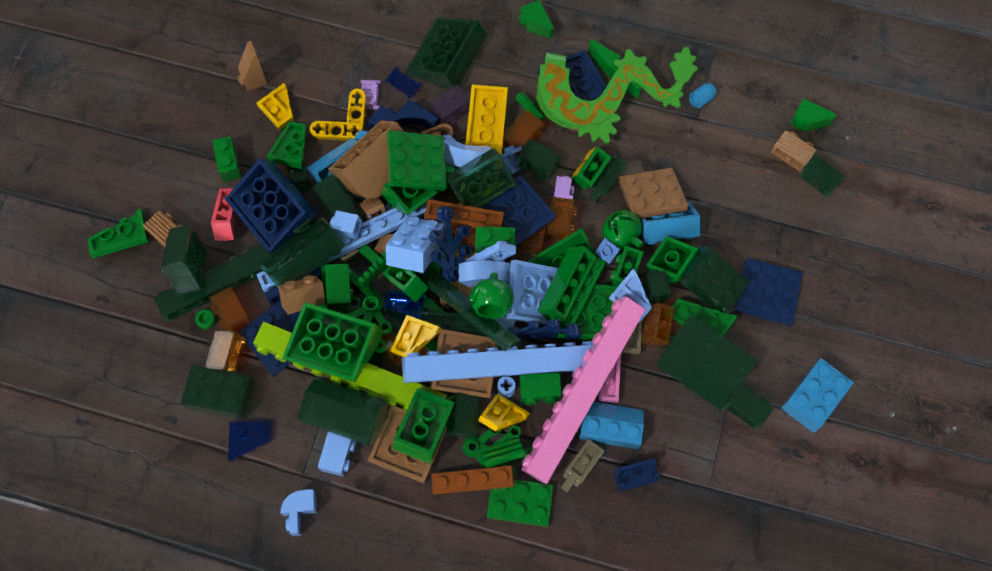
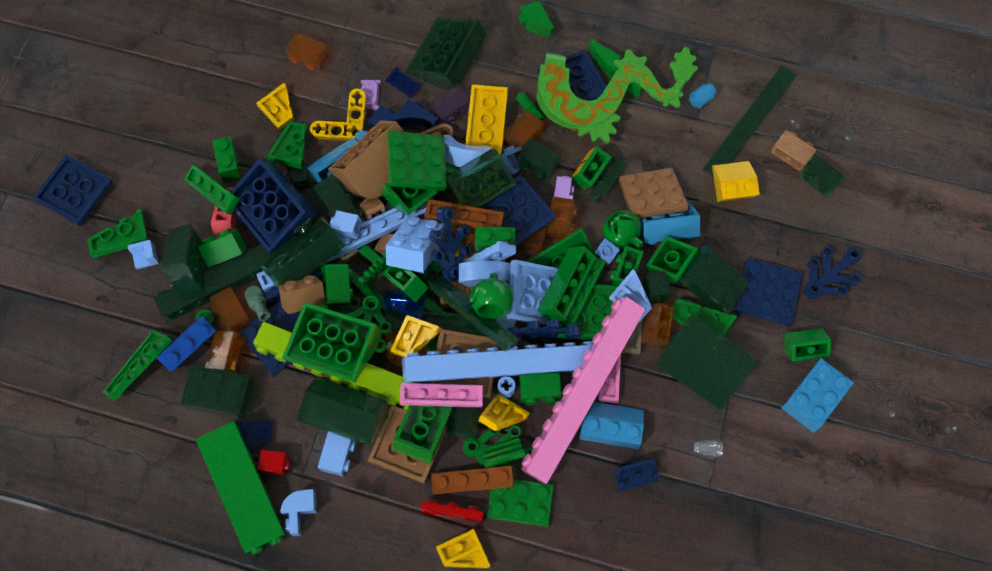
(73, 190): none -> dark blue plate
(138, 362): none -> green wing
(143, 254): none -> light blue panel
(159, 226): medium nougat brick -> none
(186, 343): none -> blue brick
(211, 189): none -> green tile
(222, 247): none -> green brick
(241, 488): none -> green brick
(250, 69): medium nougat slope -> none
(257, 302): none -> sand green arm
(273, 463): none -> red brick
(307, 52): none -> clear orange brick
(441, 395): none -> bright pink plate
(452, 510): none -> red plate
(463, 552): none -> yellow wing
(582, 465): dark tan hinge -> none
(710, 448): none -> clear cone
(735, 181): none -> yellow slope
(749, 407): clear green brick -> none
(751, 119): none -> clear green tile
(807, 344): none -> green brick
(811, 116): green slope -> none
(830, 275): none -> dark blue plant

